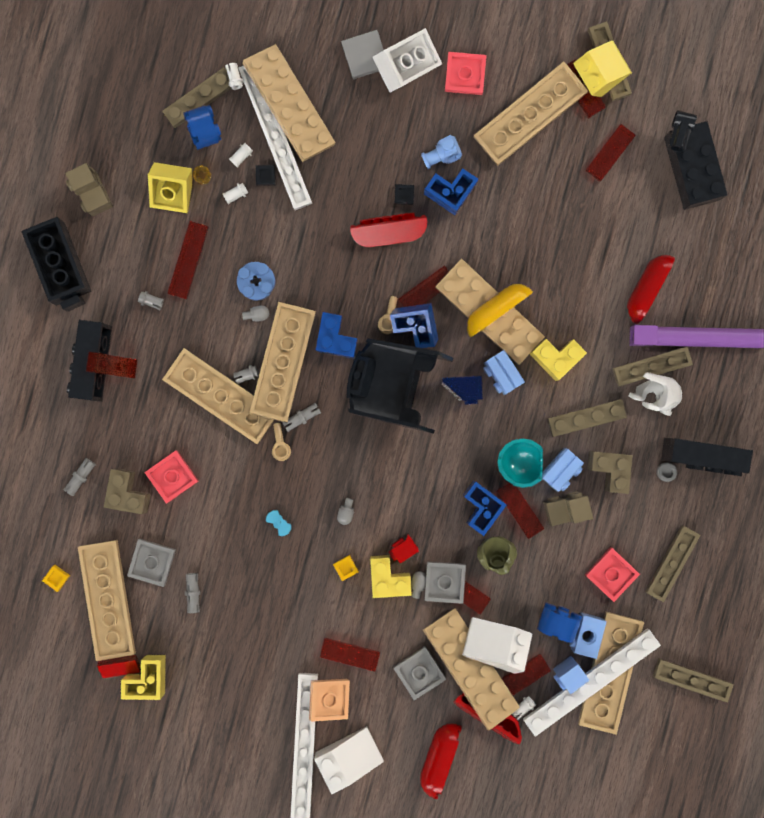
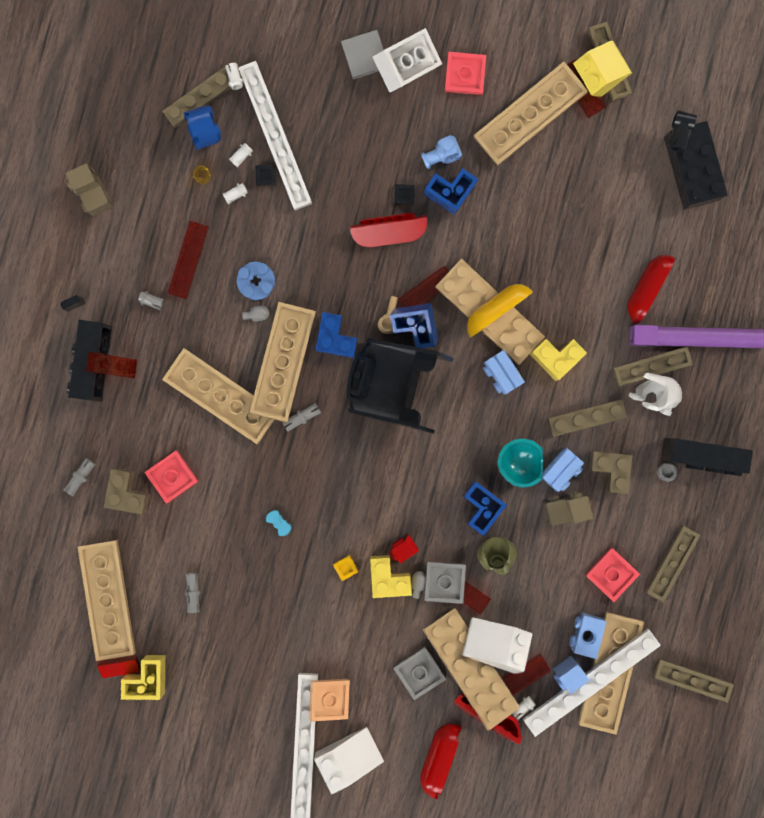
(56, 260): black brick -> none
(56, 578): yellow tile -> none
(151, 562): light grey tile -> none
(170, 187): light yellow slope -> none
(247, 374): light grey pin -> none
(281, 450): tan plate -> none
(288, 102): tan plate -> none
(345, 512): light grey cylinder -> none
(350, 654): clear red tile -> none
(464, 388): clear blue slope -> none
(520, 510): clear red tile -> none
(559, 622): blue brick -> none
(610, 152): clear red tile -> none

